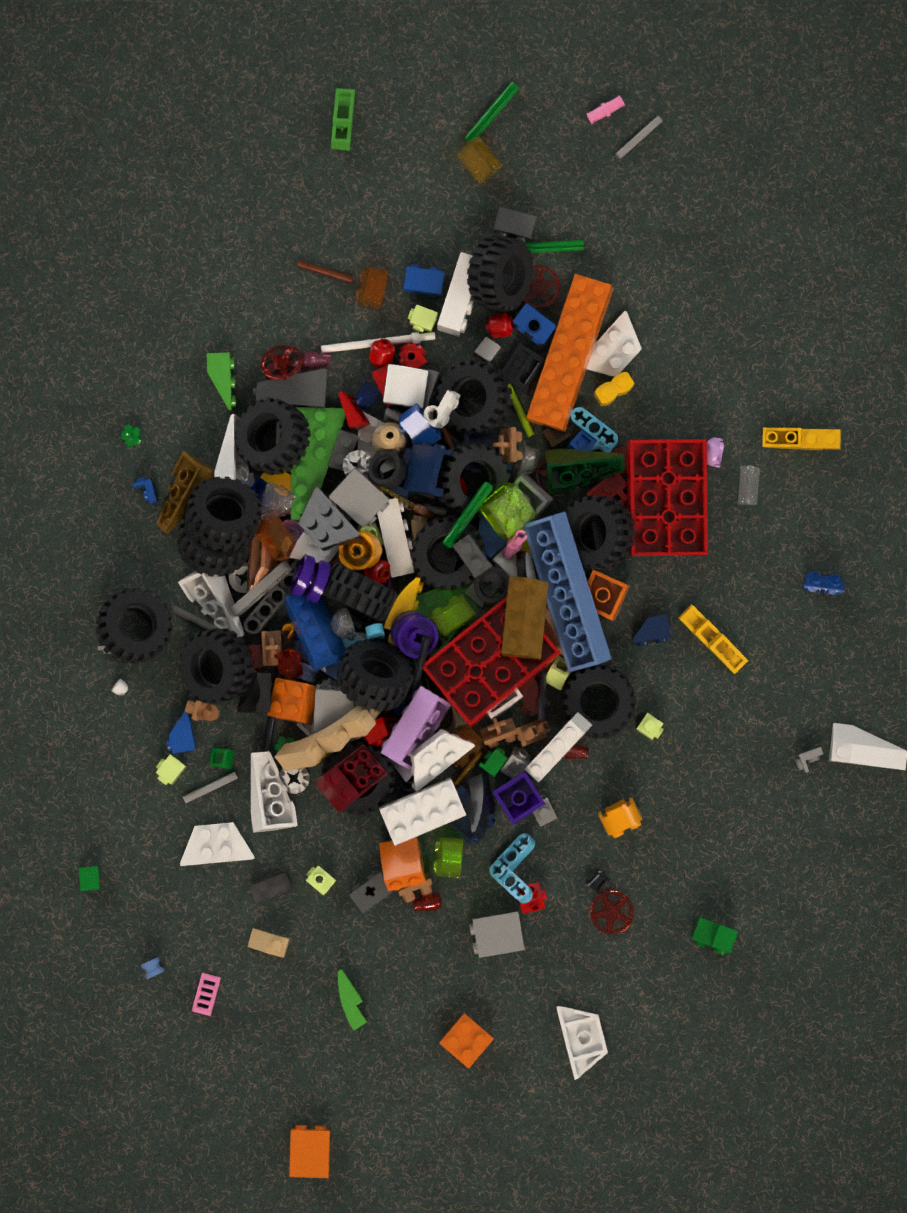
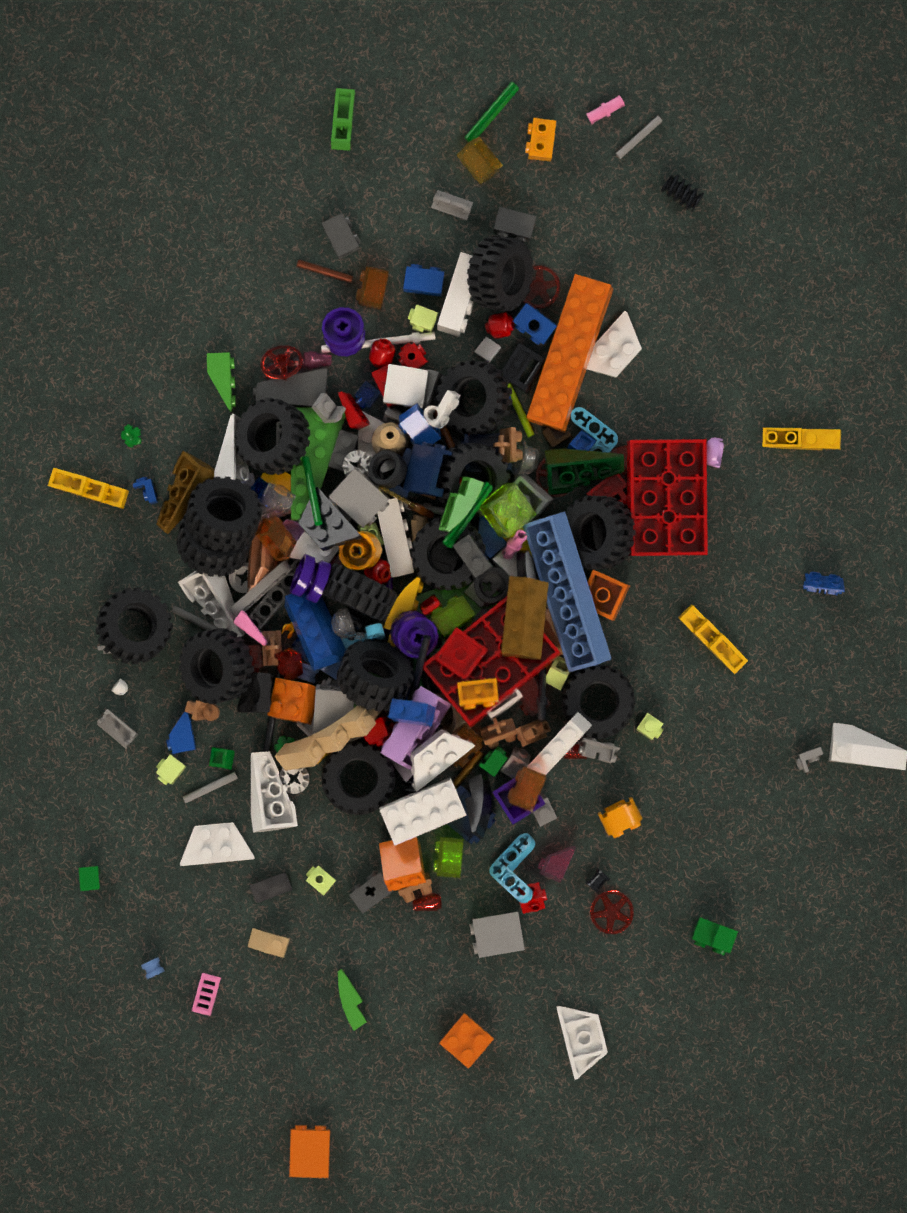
(88, 488): none -> yellow slope
(117, 728): none -> light grey hinge
(246, 624): none -> bright pink slope
(312, 490): none -> green bar
(327, 409): none -> light grey bracket
(340, 236): none -> dark grey brick
(343, 331): none -> dark purple wheel
(351, 778): dark red slope -> none
(412, 712): none -> blue brick
(429, 605): none -> red slope
(452, 205): none -> light grey hinge
(460, 654): none -> red tile
(461, 503): none -> bright green slope
(478, 692): none -> light orange bracket
(527, 789): none -> clear orange brick
(541, 139): none -> light orange brick
(555, 246): green axle -> none
(556, 863): none -> clear pink slope
(591, 747): none -> light grey hinge
(619, 386): yellow brick -> none
(653, 629): dark blue slope -> none
(682, 192): none -> black piece
(748, 485): clear hinge -> none

